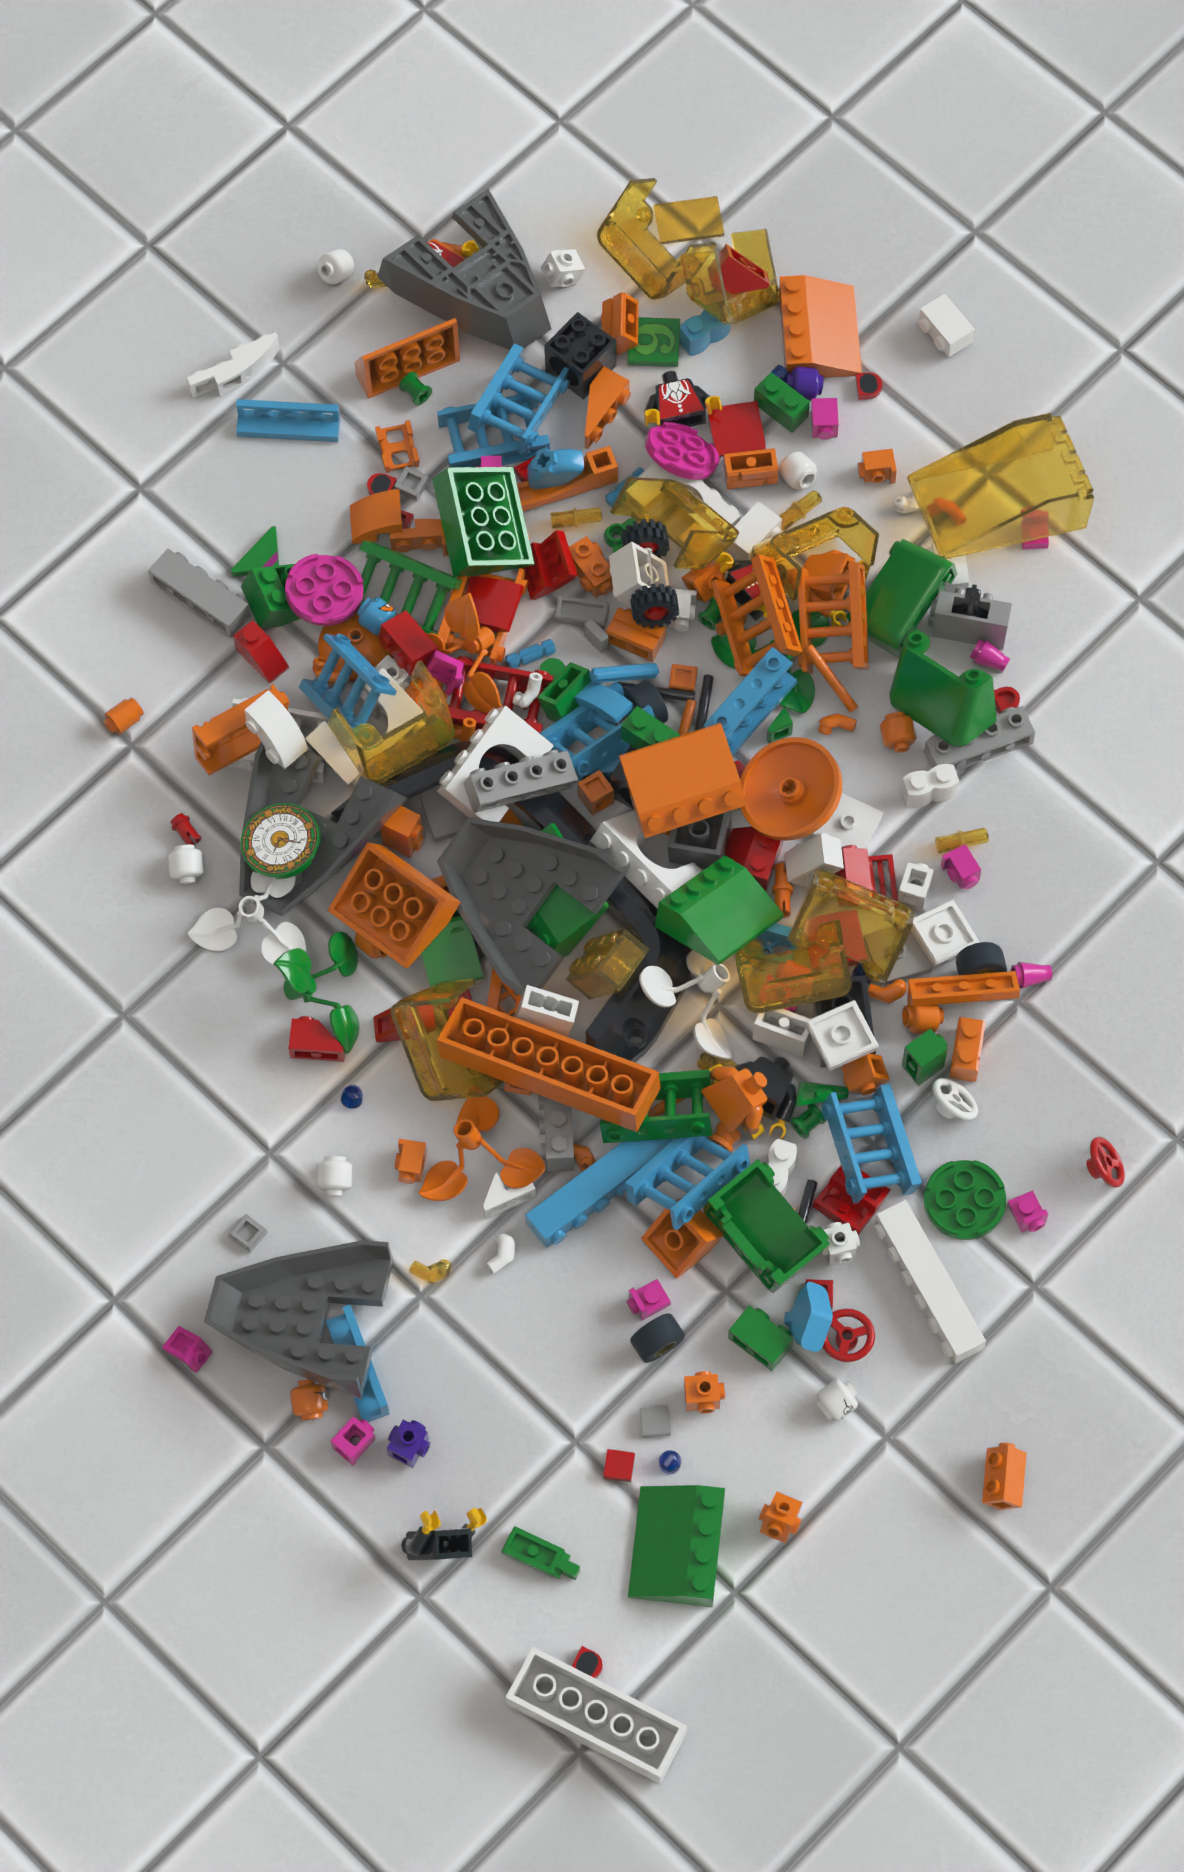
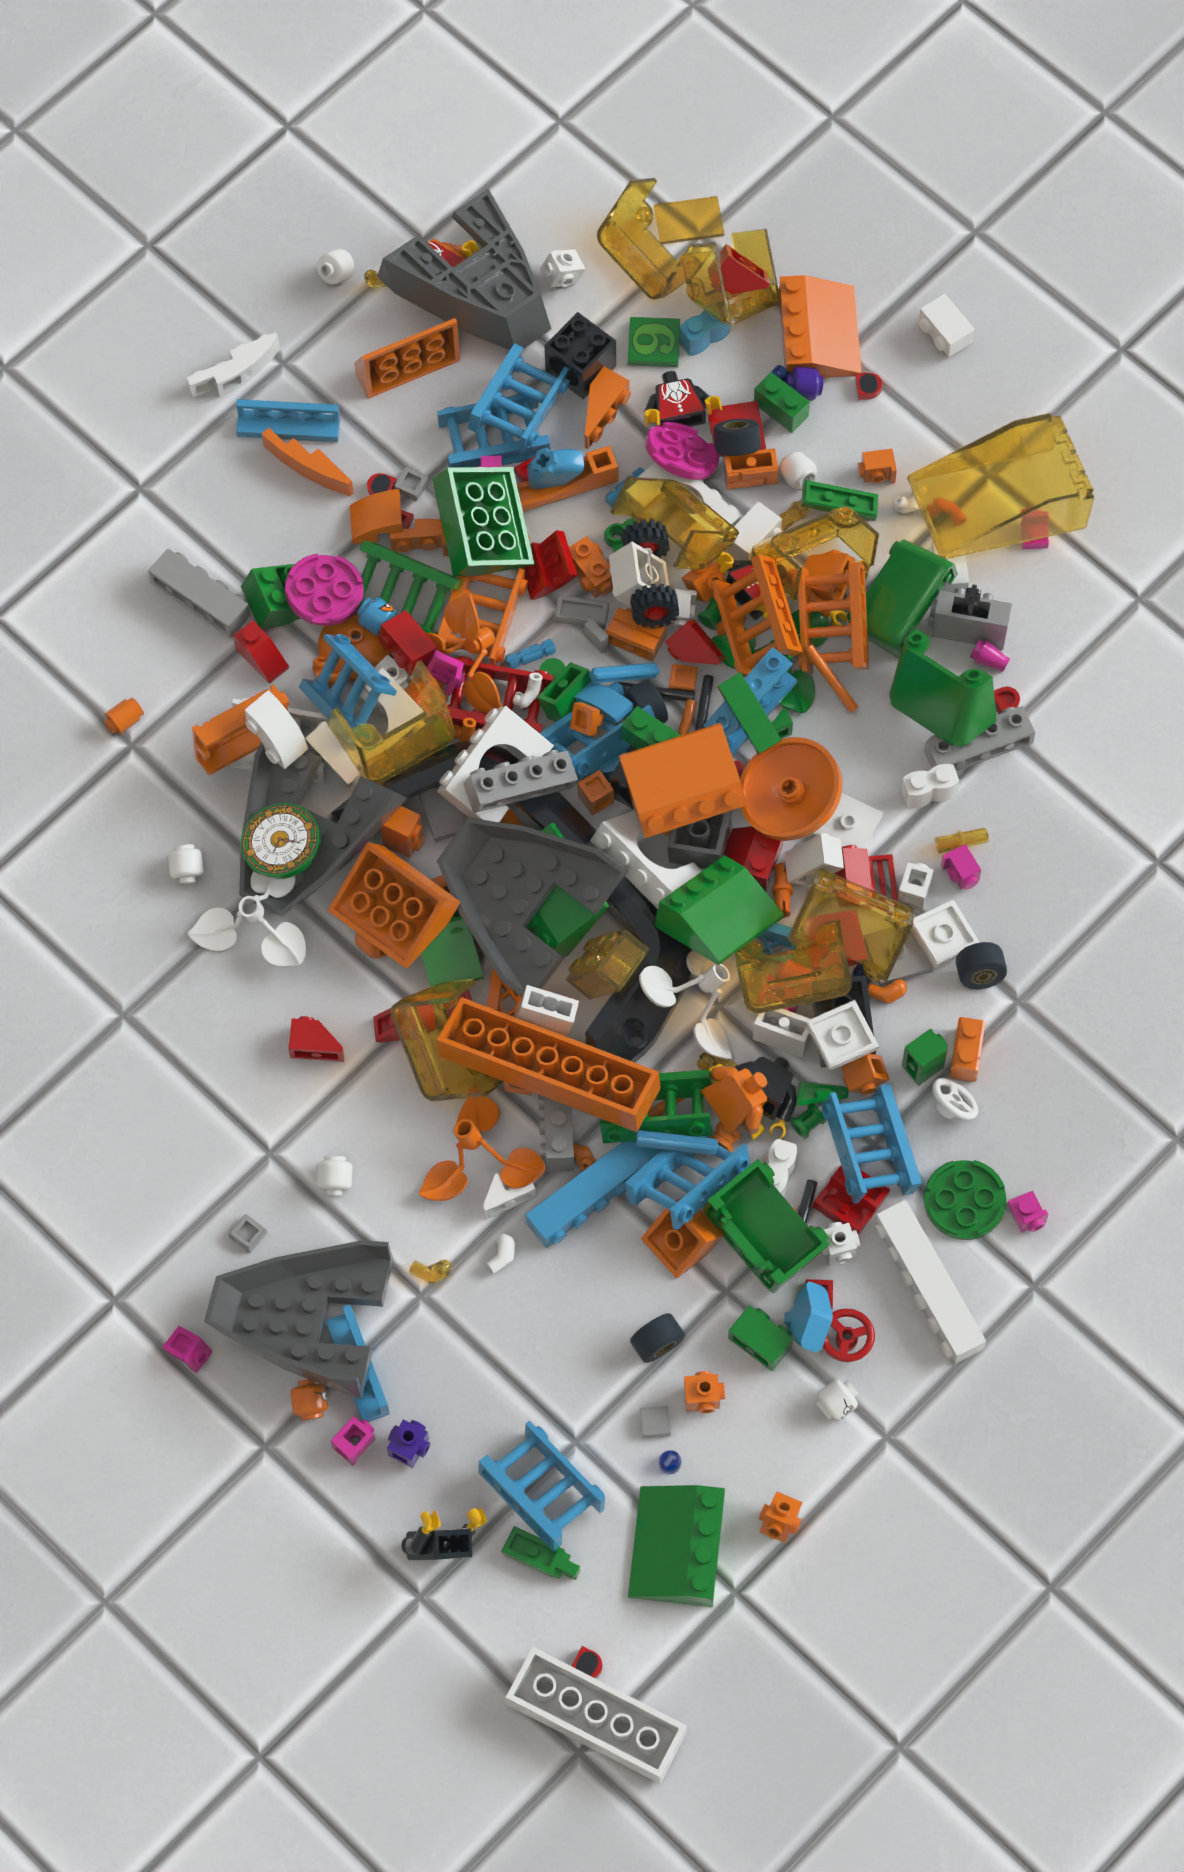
(184, 828): red pin -> none
(262, 554): green tile -> none
(299, 983): green plant -> none
(312, 466): none -> orange slope
(348, 1096): clear blue hinge -> none
(405, 445): orange piece -> none
(411, 1161): orange brick -> none
(415, 388): green bush -> none
(495, 601): red slope -> none
(532, 1510): none -> dark azure fence
(575, 517): clear yellow axle -> none
(586, 719): none -> orange tile
(619, 1465): red tile -> none
(621, 321): orange brick -> none
(648, 1299): dark pink bracket -> none
(676, 1142): none -> dark azure axle
(694, 645): none -> red slope
(737, 437): none -> black wheel
(749, 713): none -> green tile
(824, 418): dark pink brick -> none
(830, 497): none -> green tile
(836, 720): orange arm -> none
(898, 732): orange head -> none
(922, 1018): orange head -> none
(963, 988): orange fence -> none
(1004, 1477): orange brick -> none
(1031, 974): dark pink cone -> none
(1101, 1164): red piece -> none

